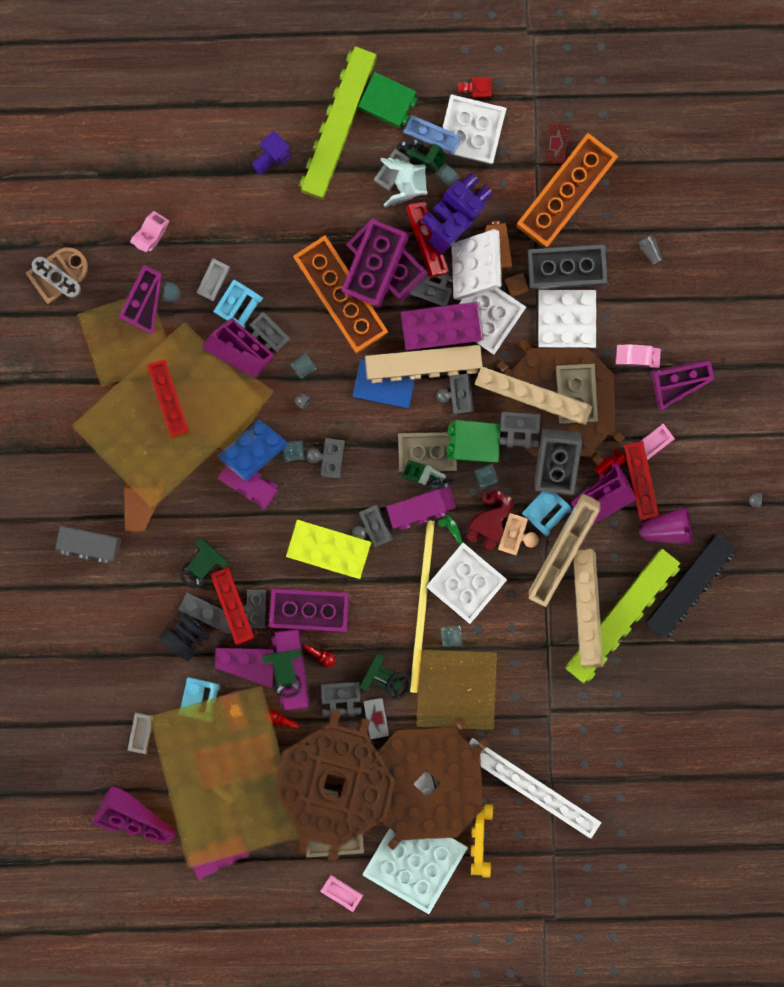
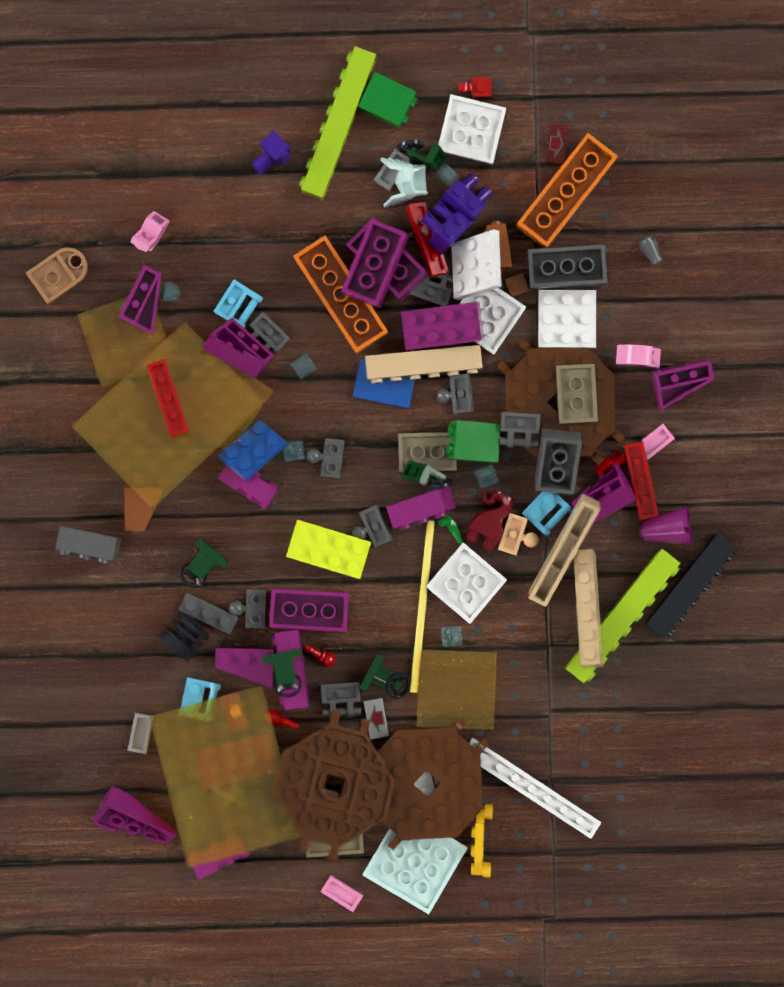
(41, 273): light grey beam -> none
(213, 280): light grey tile -> none
(232, 606): red plate -> none
(302, 401): dark grey hinge -> none
(432, 134): medium blue tile -> none
(533, 395): tan brick -> none
(755, 500): dark grey hinge -> none

